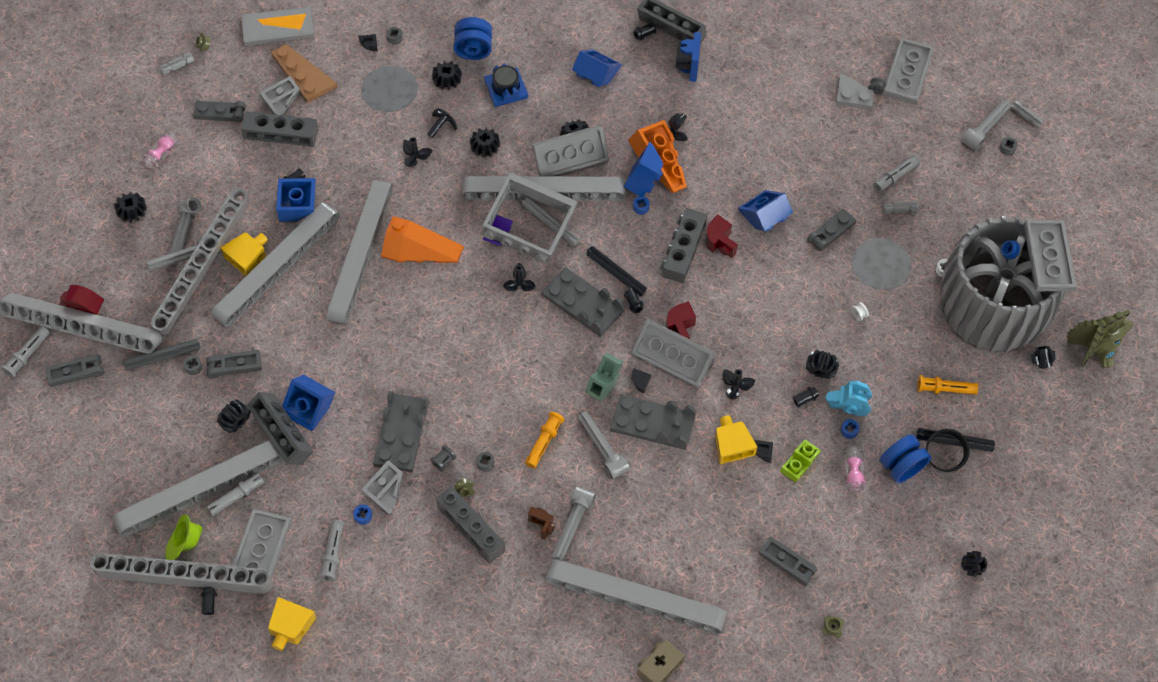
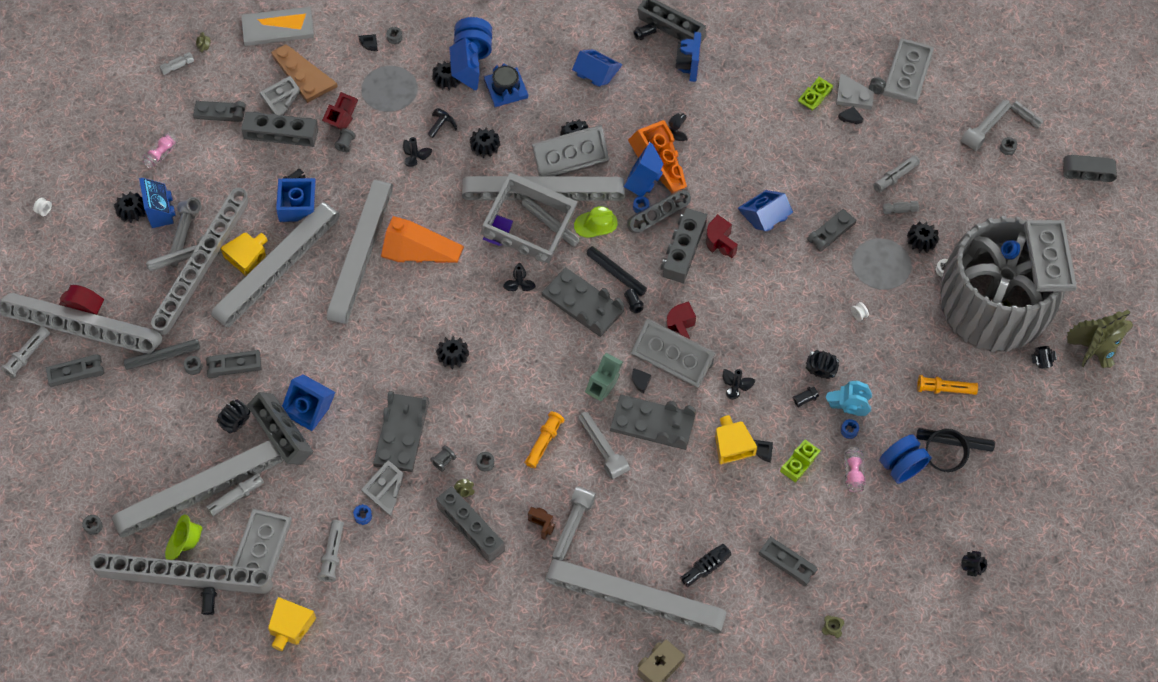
(42, 206): none -> white bush
(94, 529): none -> dark grey bush
(157, 202): none -> slope
(340, 114): none -> dark red brick
(344, 140): none -> dark grey bush
(447, 357): none -> black gear
(465, 62): none -> blue slope
(596, 222): none -> lime piece
(659, 212): none -> dark grey beam
(706, 564): none -> black hinge
(816, 93): none -> lime slope
(851, 115): none -> black tile
(922, 237): none -> black gear
(1089, 168): none -> dark grey beam

